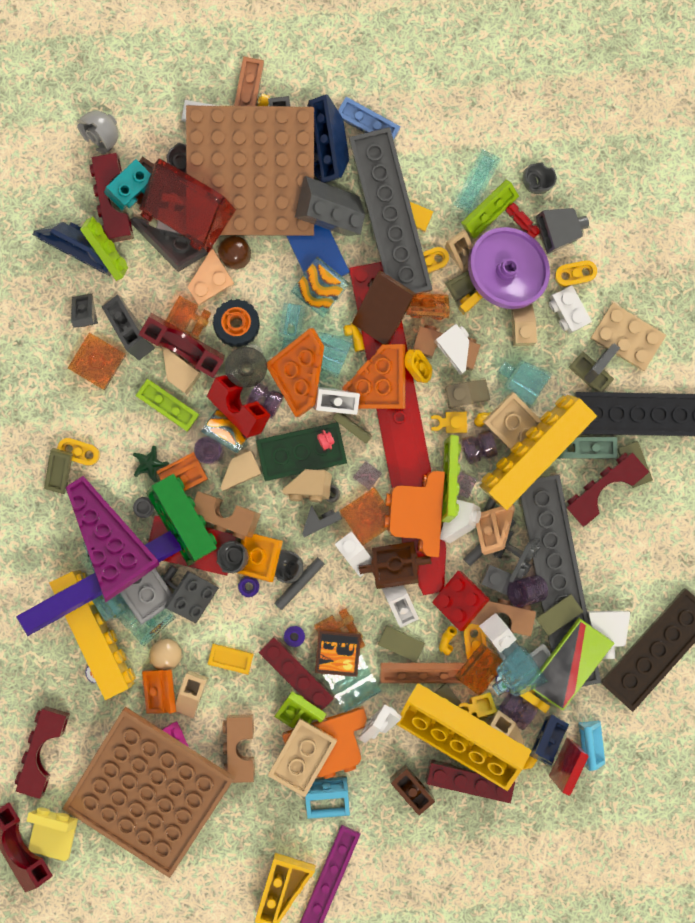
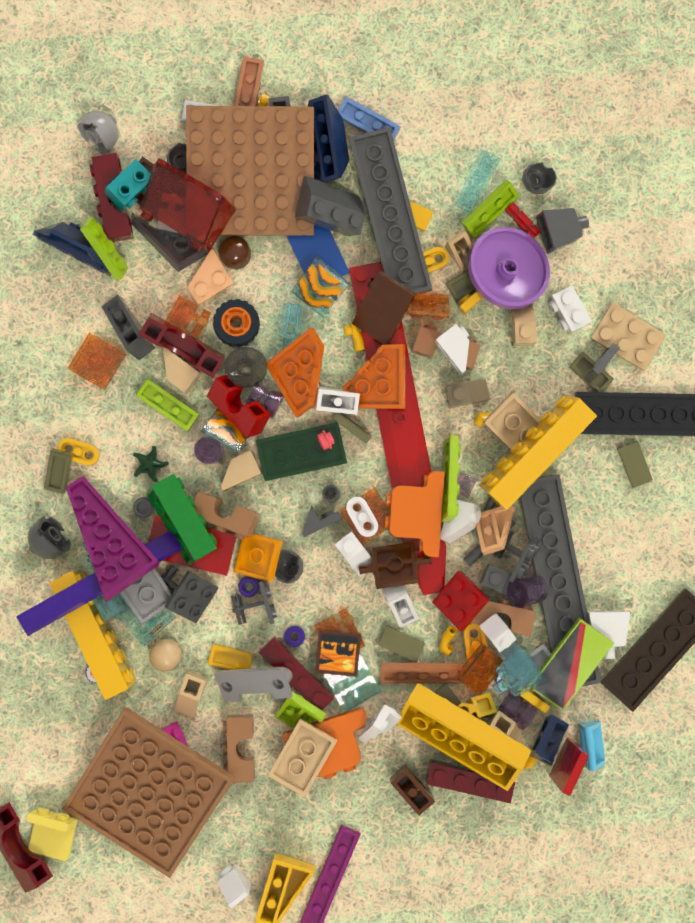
(34, 778): dark red arch -> none
(44, 536): none -> dark grey cylinder
(83, 311): dark grey slope -> none
(159, 691): orange plate -> none
(187, 469): orange plate -> none
(232, 557): dark grey hair -> none
(233, 884): none -> white slope
(239, 609): none -> dark grey plate
(255, 680): none -> light grey brick
(295, 588): dark grey piece -> none
(310, 485): tan slope -> none
(328, 789): medium azure tile -> none
(335, 353): clear light blue torso -> none
(362, 516): none -> white plate
(367, 475): tile -> none
(418, 365): yellow plate -> none
(454, 422): yellow plate -> none
(486, 444): wheel -> none
(524, 380): clear light blue torso -> none
(559, 614): olive tile -> none
(575, 274): yellow plate -> none
(592, 448): sand green plate -> none
(627, 470): dark red arch -> none

